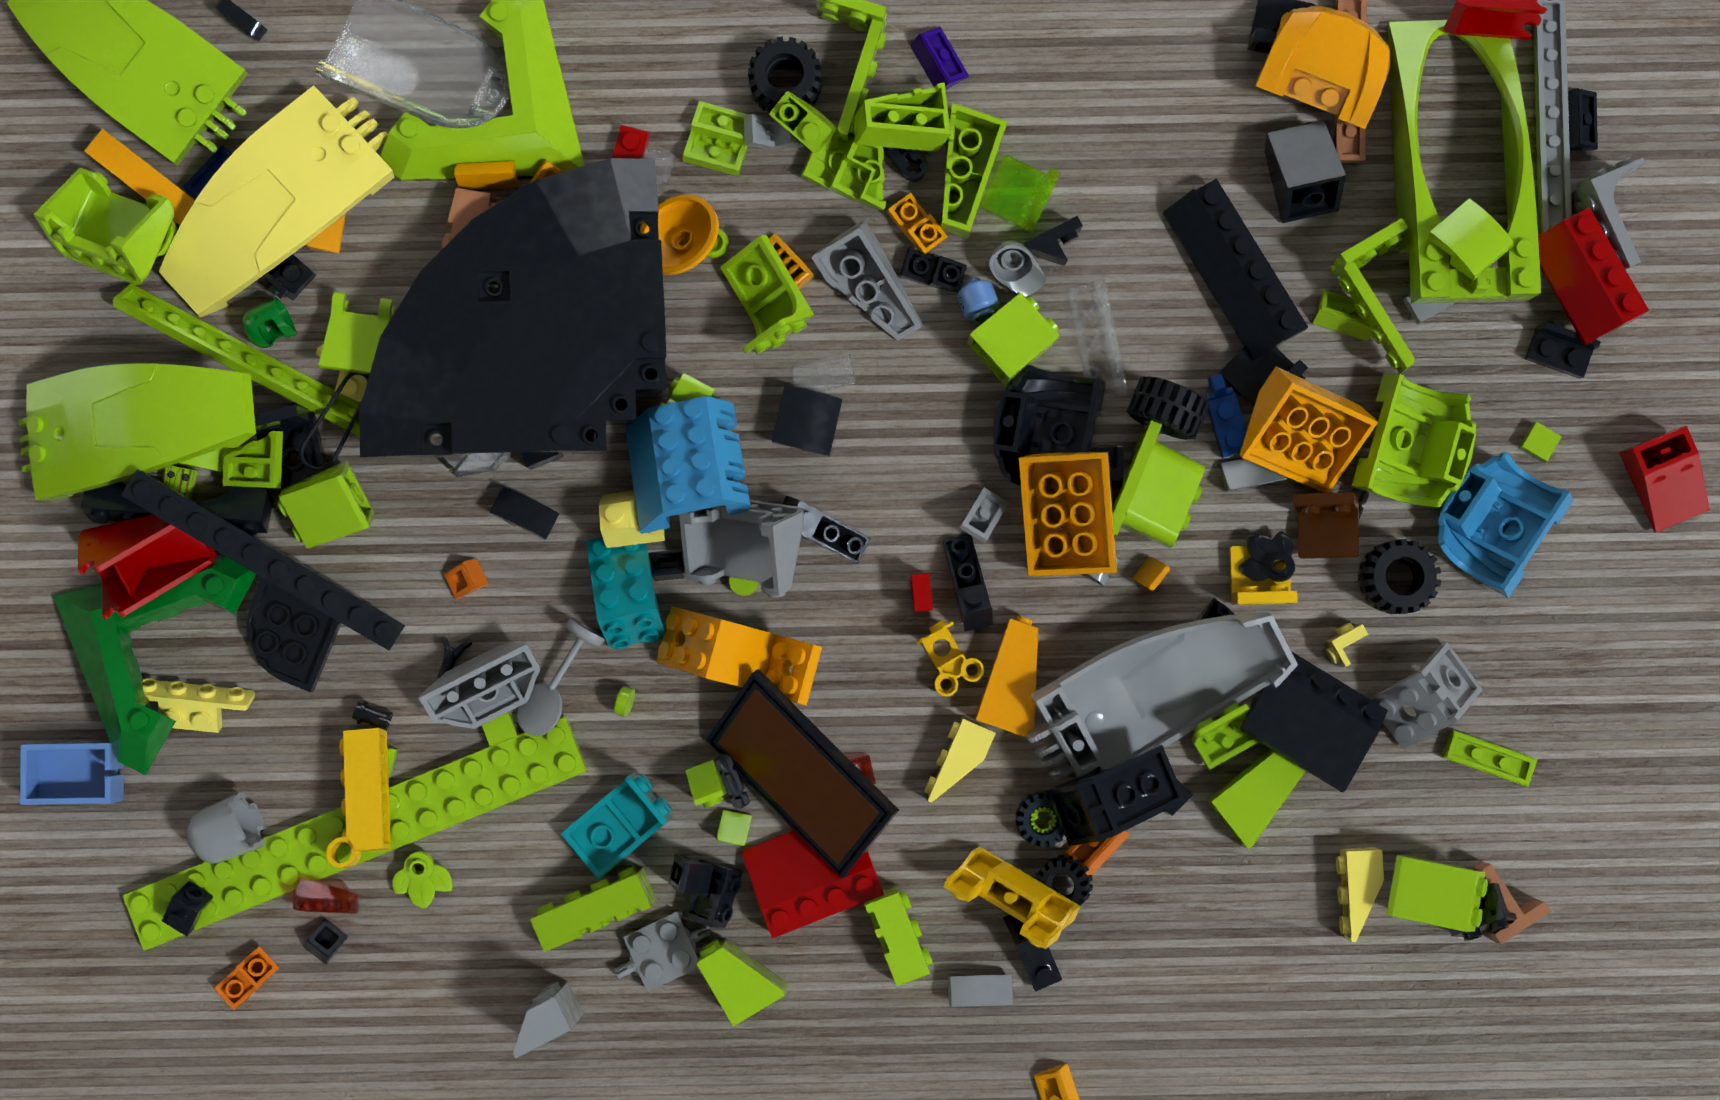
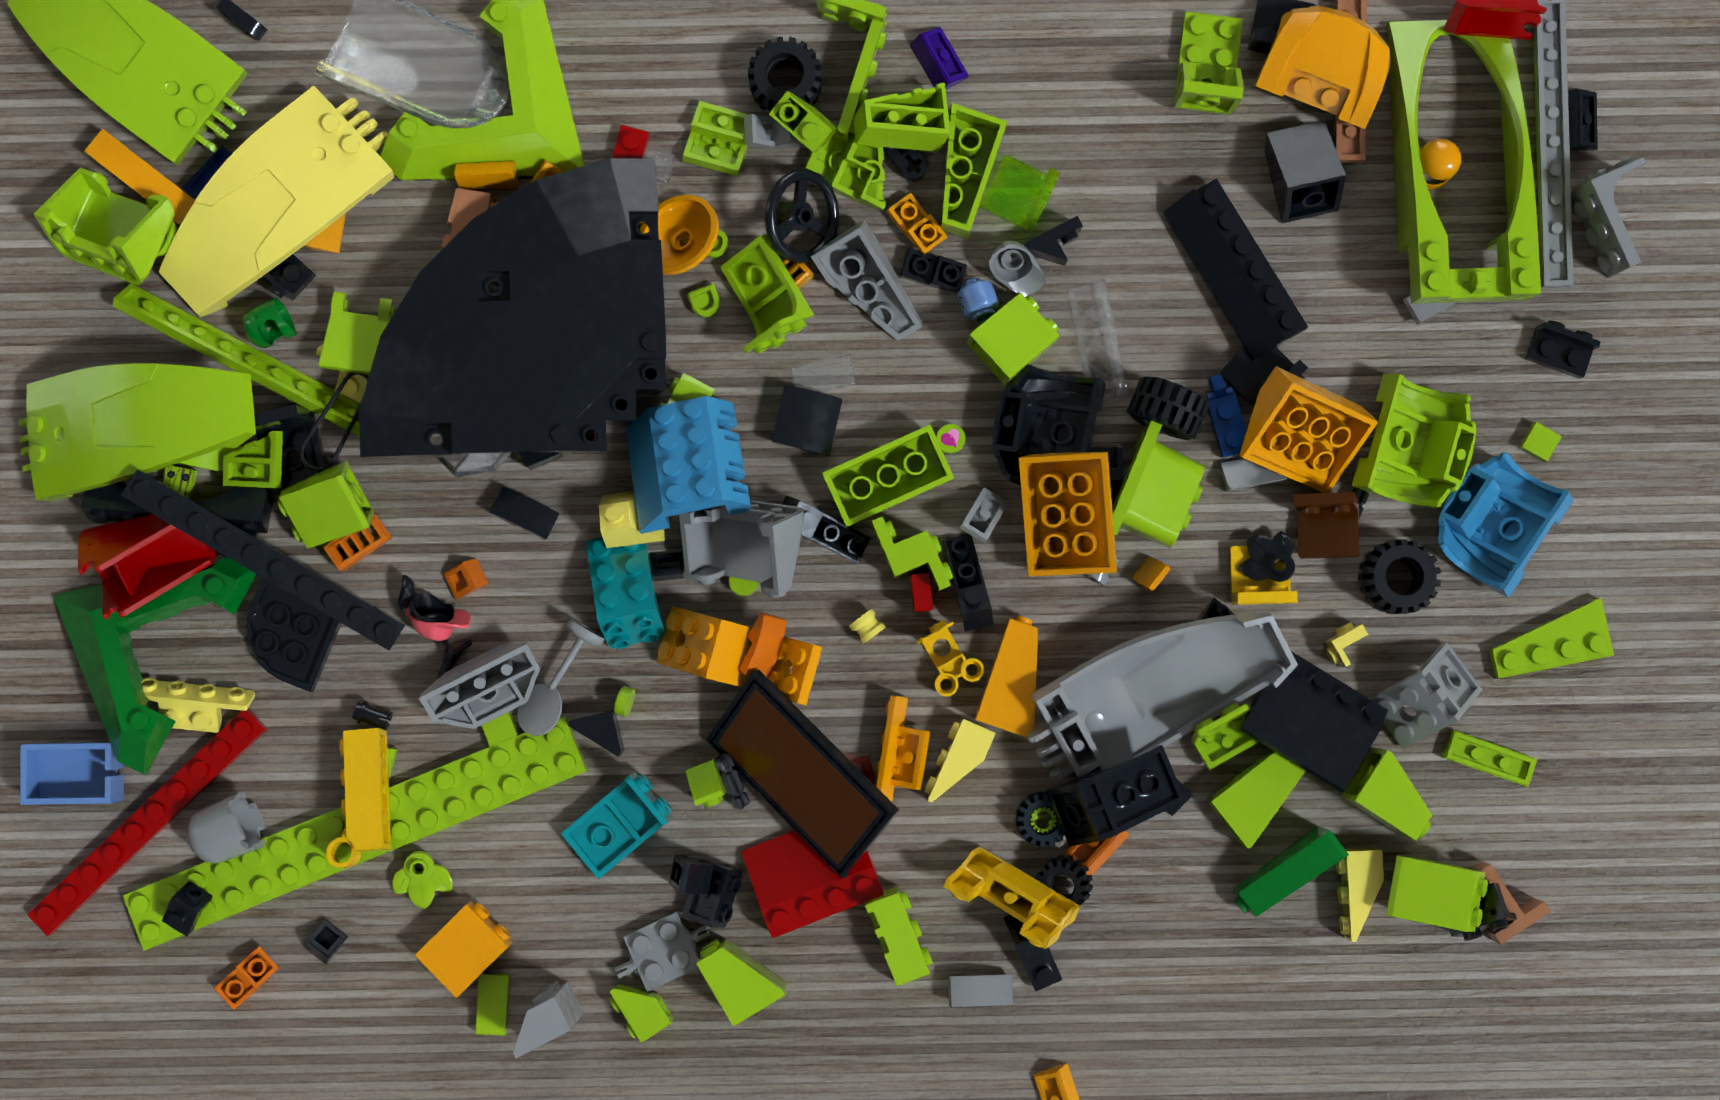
(147, 822): none -> red plate
(319, 897): clear red slope -> none
(364, 551): none -> orange slope
(429, 614): none -> hair
(464, 948): none -> light orange panel
(492, 1004): none -> lime tile
(593, 909): lime wedge -> none
(601, 729): none -> black slope
(642, 1009): none -> lime slope
(704, 301): none -> lime tile
(734, 827): lime slope -> none
(766, 641): none -> orange slope
(798, 215): none -> black piece
(867, 626): none -> light yellow wheel
(888, 475): none -> lime brick
(902, 751): none -> light orange bracket
(912, 553): none -> lime bracket
(951, 438): none -> lime tile
(1208, 64): none -> lime bracket
(1289, 870): none -> green slope
(1338, 314): lime slope -> none
(1366, 302): lime bracket -> none
(1388, 795): none -> lime slope
(1440, 161): none -> light orange helmet
(1471, 239): lime slope -> none
(1563, 641): none -> lime wing
(1588, 277): red slope -> none
(1667, 478): red slope -> none

